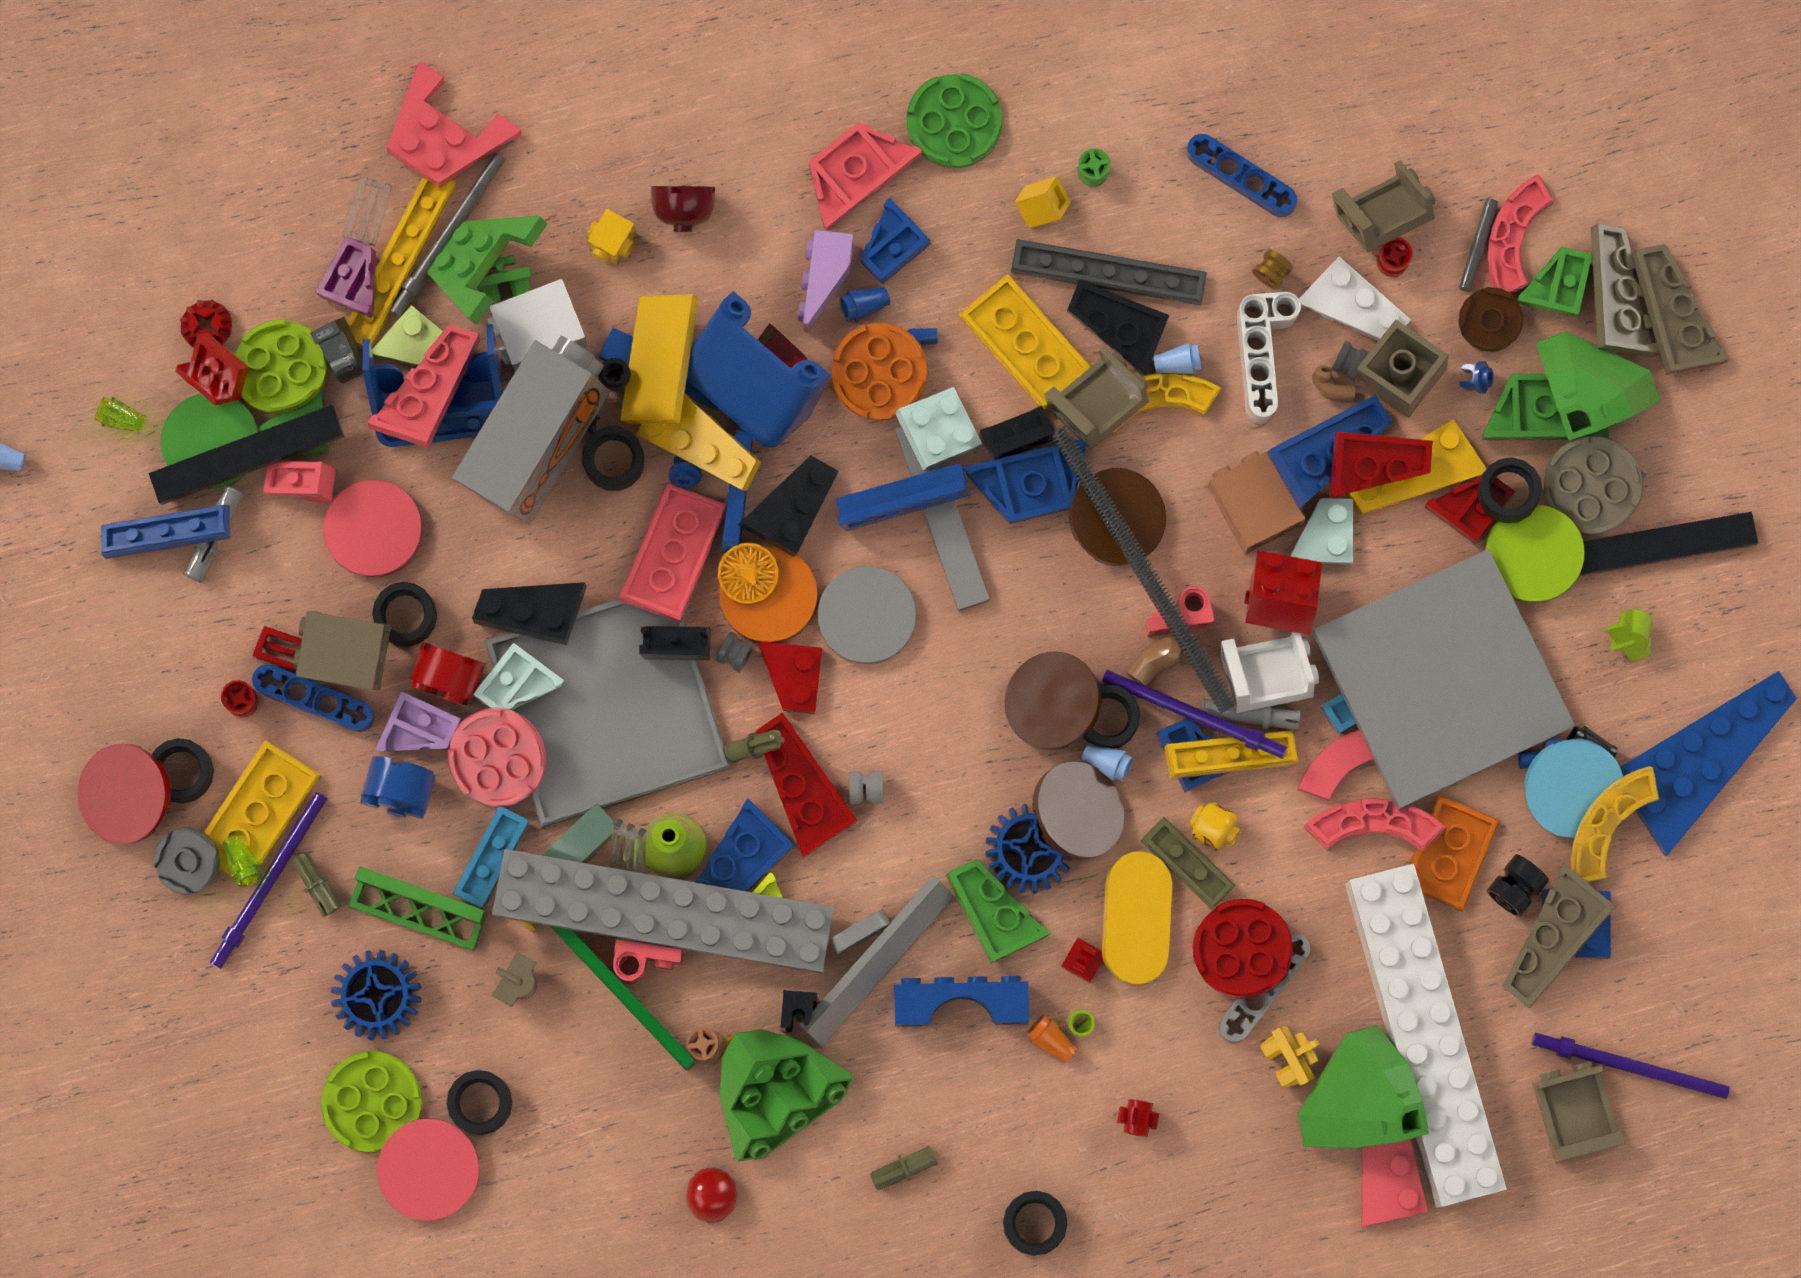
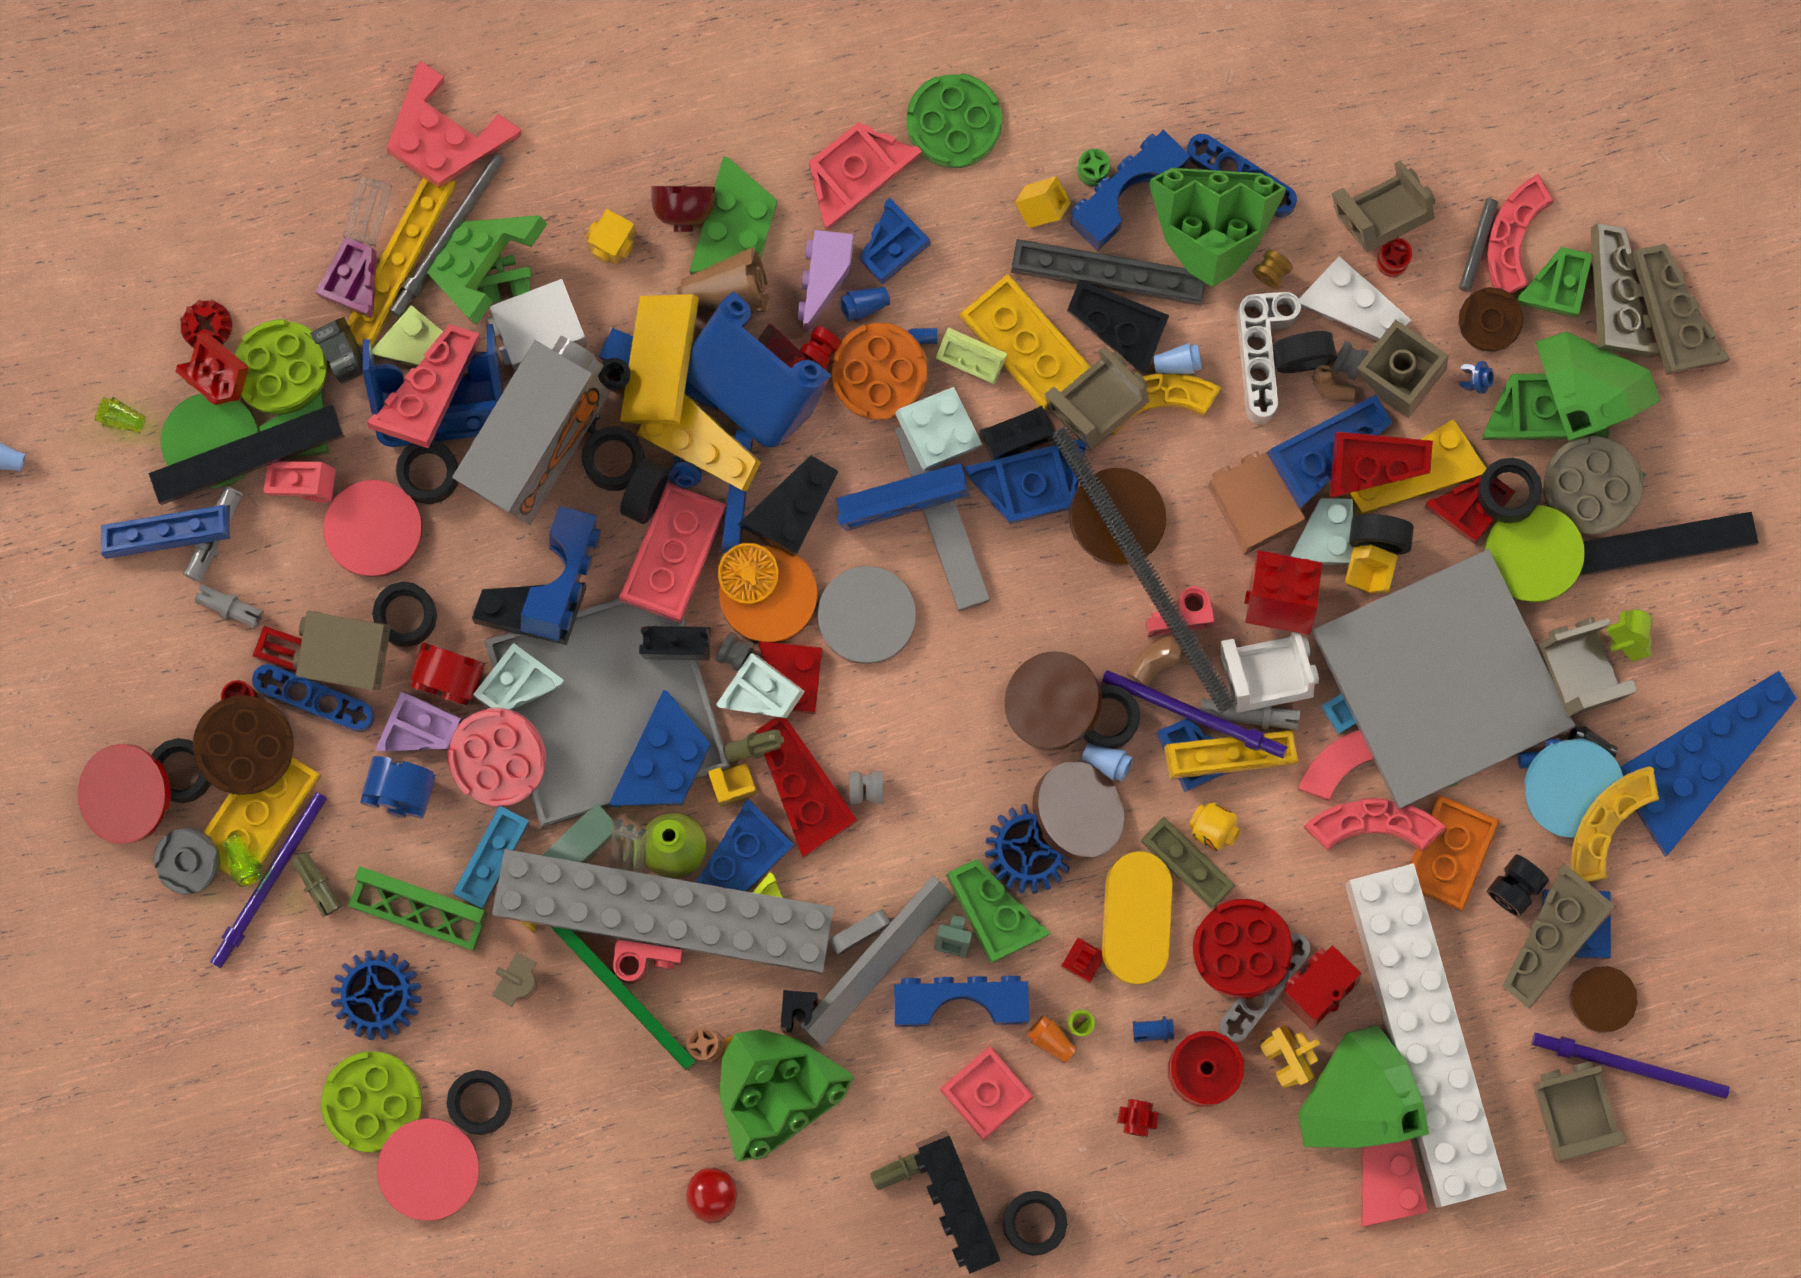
(229, 606): none -> light grey pin
(243, 745): none -> reddish brown tile
(427, 496): none -> black tyre
(548, 606): none -> blue arch
(644, 491): none -> black tyre
(663, 760): none -> blue wing
(732, 784): none -> yellow panel
(739, 218): none -> bright green wing
(739, 273): none -> medium nougat cone
(761, 690): none -> light aqua wing
(821, 346): none -> red wheel
(953, 939): none -> sand green tile
(960, 1209): none -> black brick
(971, 355): none -> yellowish green plate
(986, 1093): none -> coral tile
(1099, 216): none -> blue arch
(1153, 1030): none -> blue pin
(1214, 217): none -> bright green brick
(1215, 1051): none -> red wheel
(1304, 351): none -> black tyre
(1325, 982): none -> red brick
(1371, 569): none -> yellow panel
(1383, 532): none -> black tyre
(1583, 668): none -> dark tan panel
(1603, 999): none -> reddish brown tile

